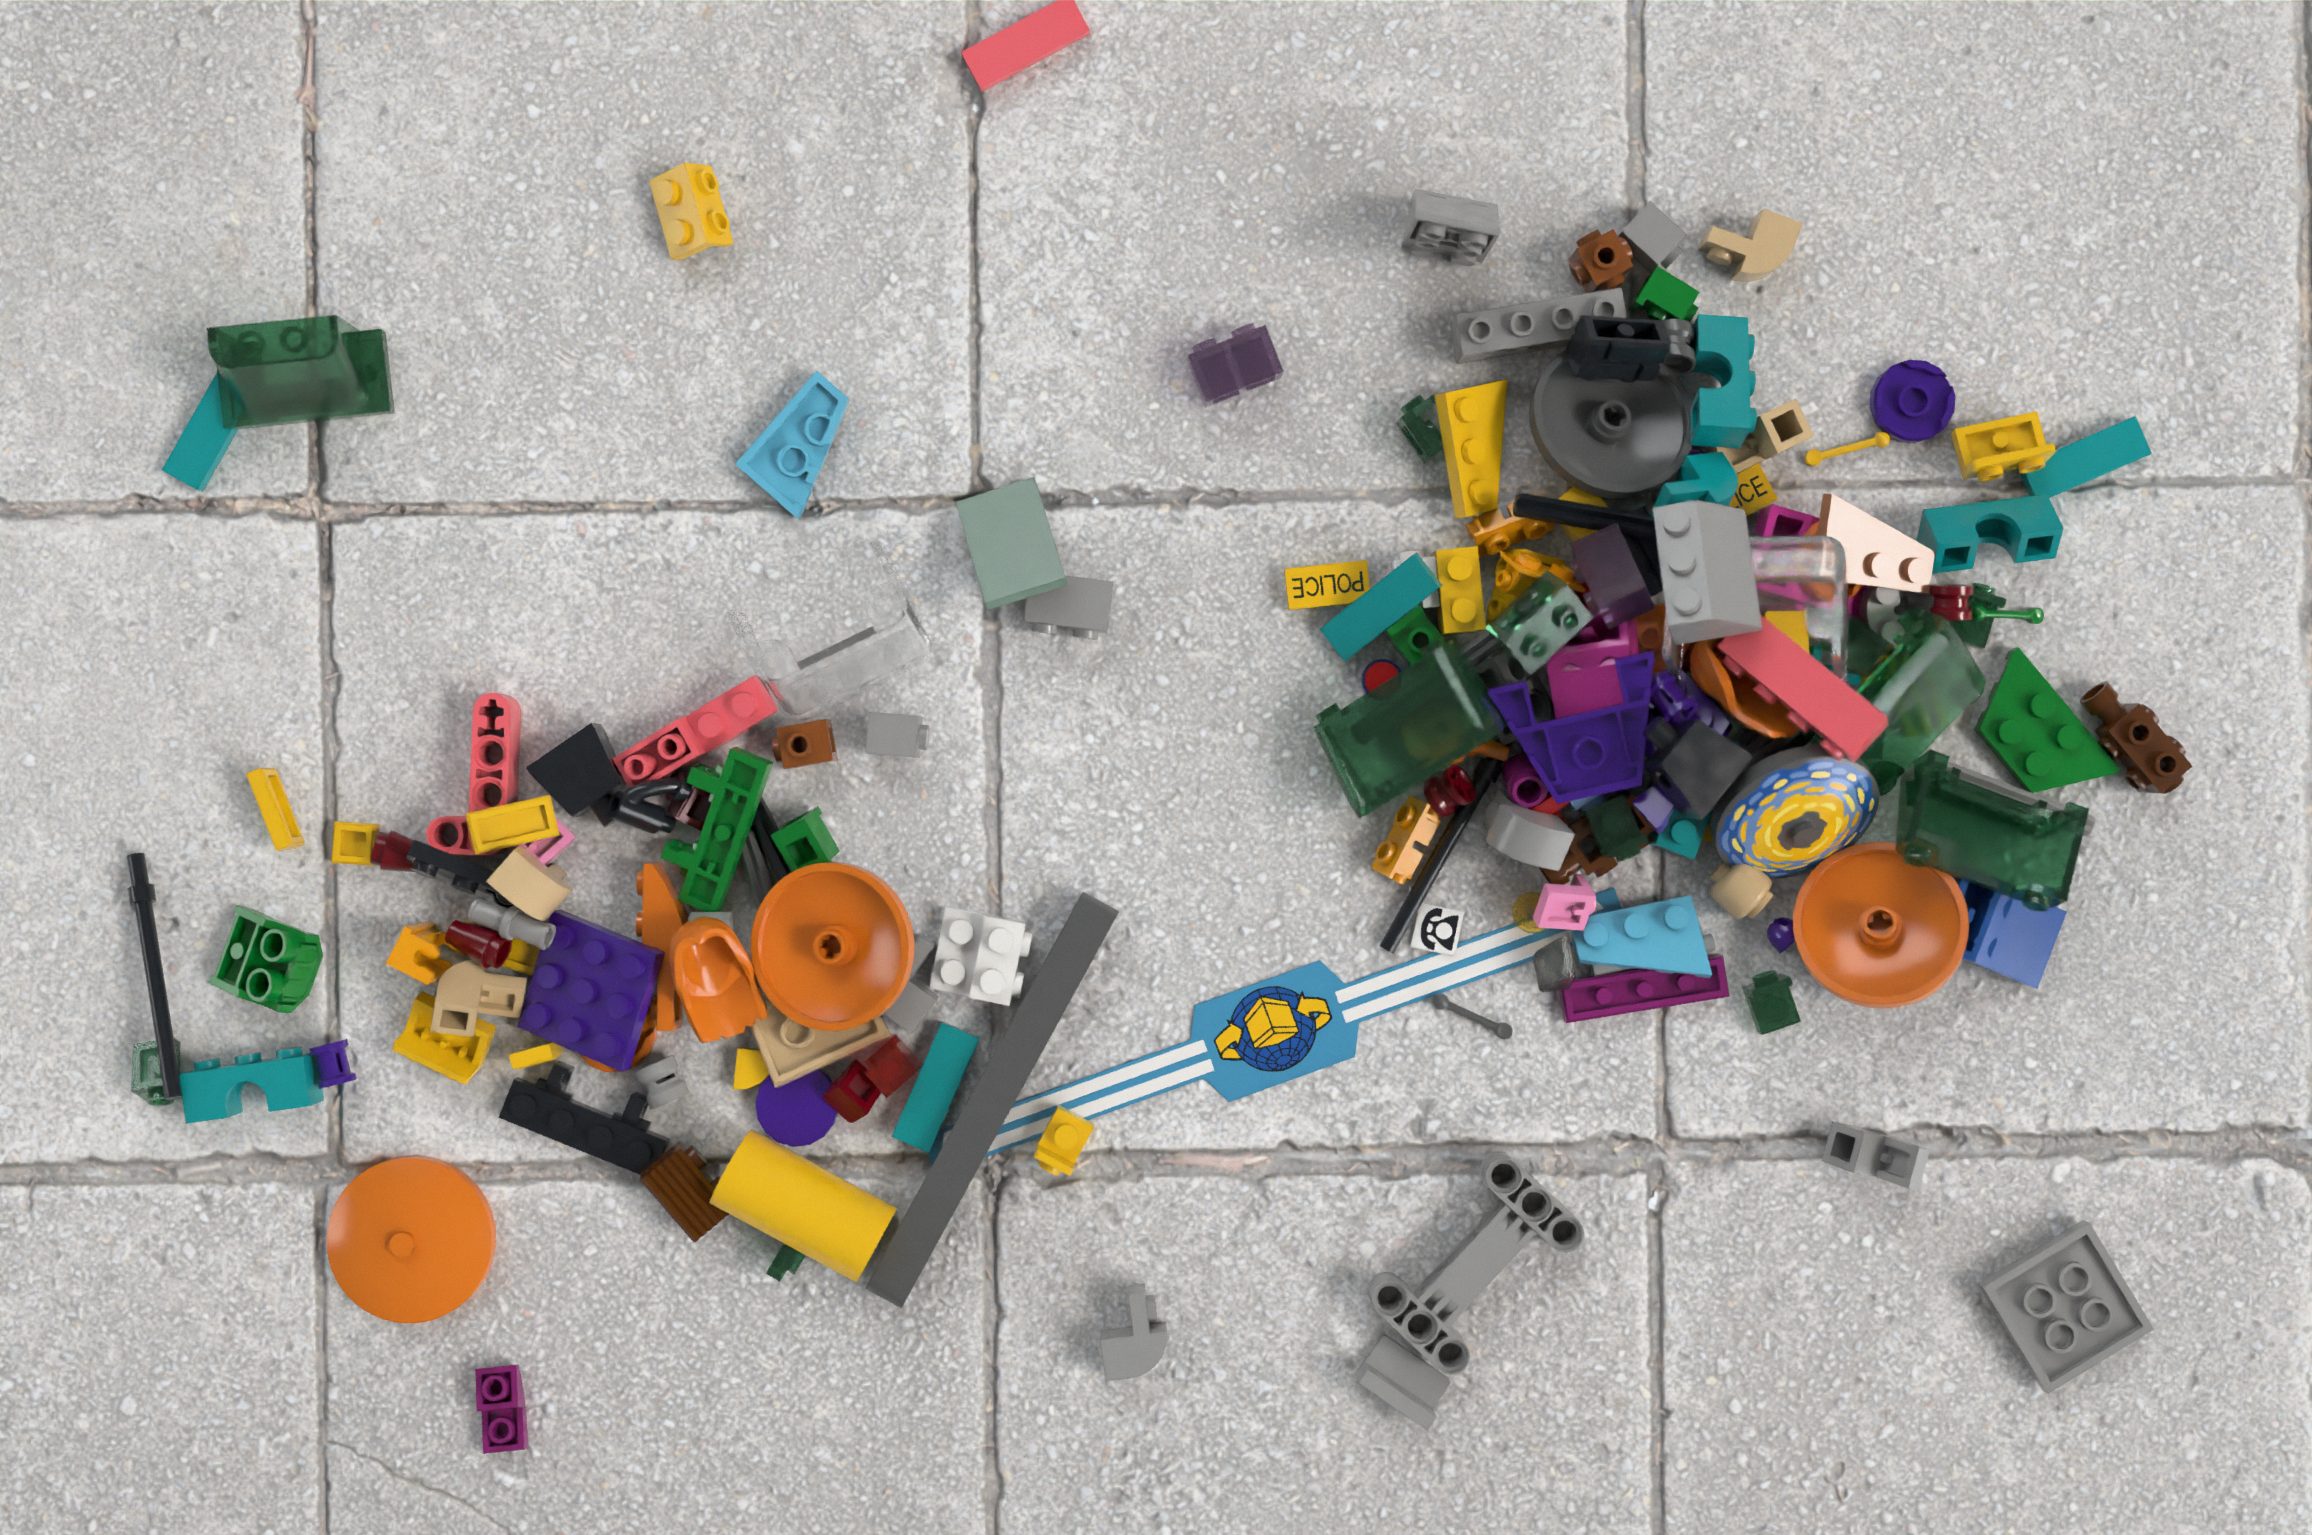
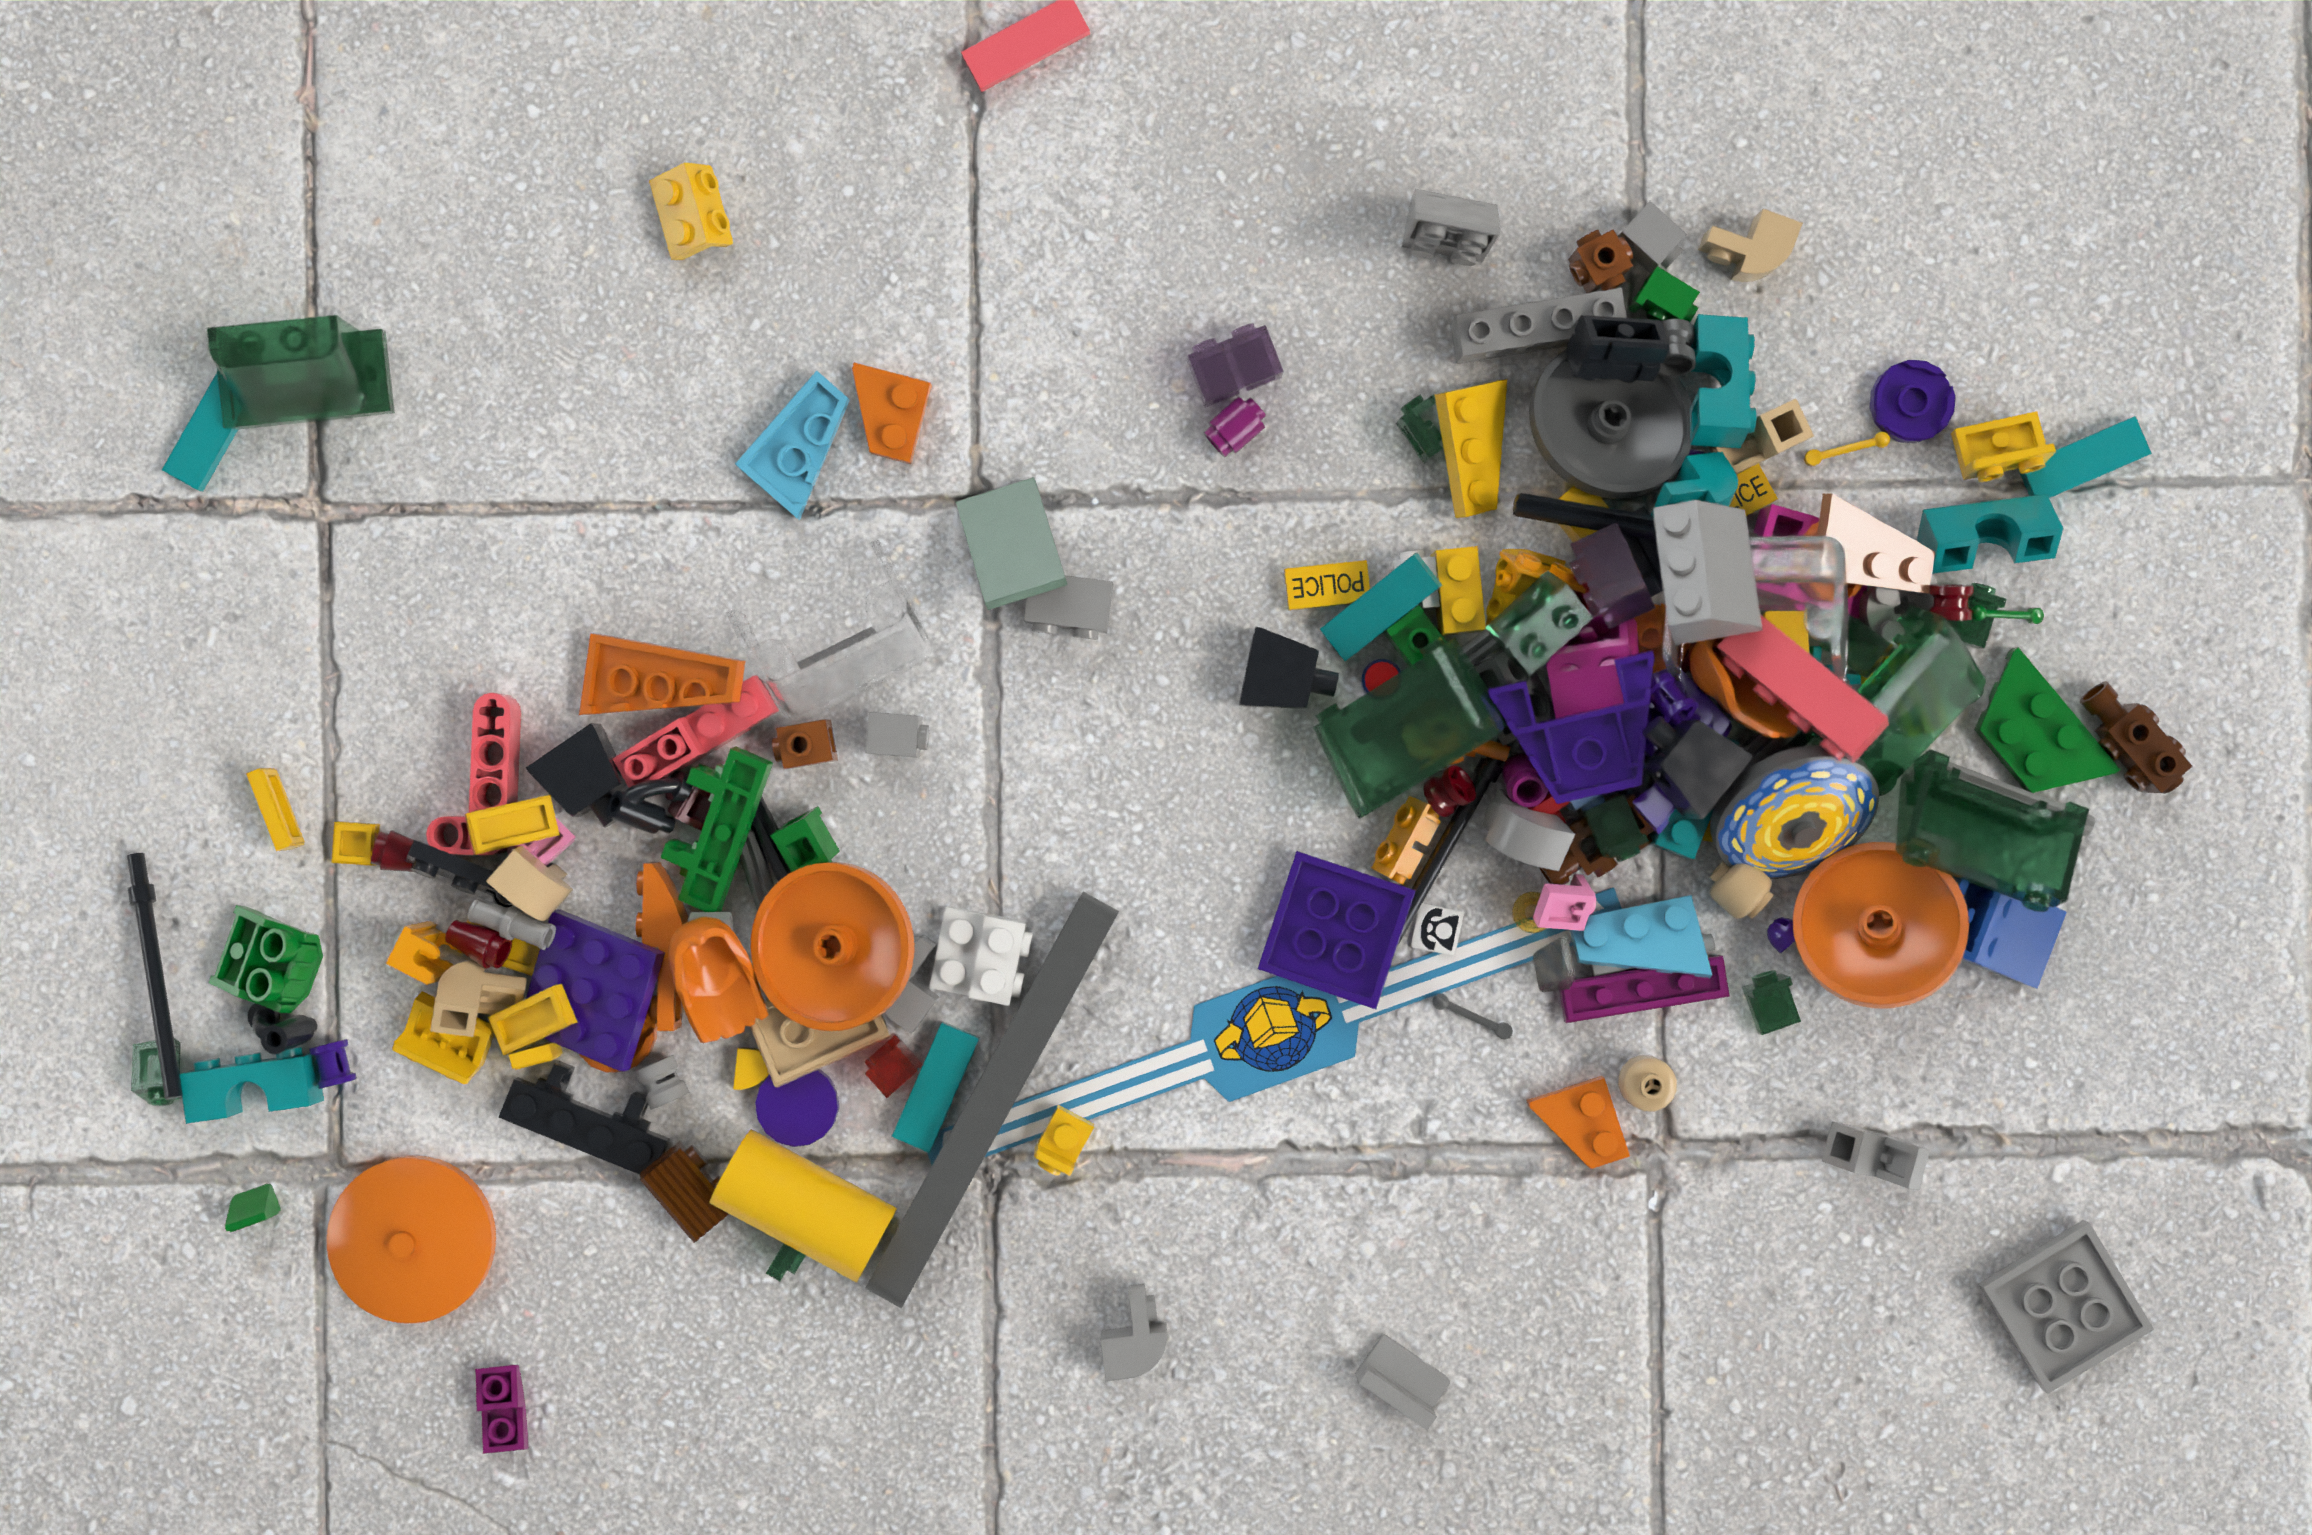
(252, 1207): none -> green slope
(281, 1035): none -> black plant
(532, 1019): none -> yellow tile
(650, 676): none -> orange wing
(852, 1093): dark red slope -> none
(891, 410): none -> orange wing
(1235, 426): none -> magenta brick
(1283, 673): none -> black torso
(1336, 930): none -> dark purple plate
(1474, 1263): light grey beam -> none
(1496, 534): light orange hinge -> none
(1584, 1121): none -> orange wing
(1653, 1095): none -> tan head

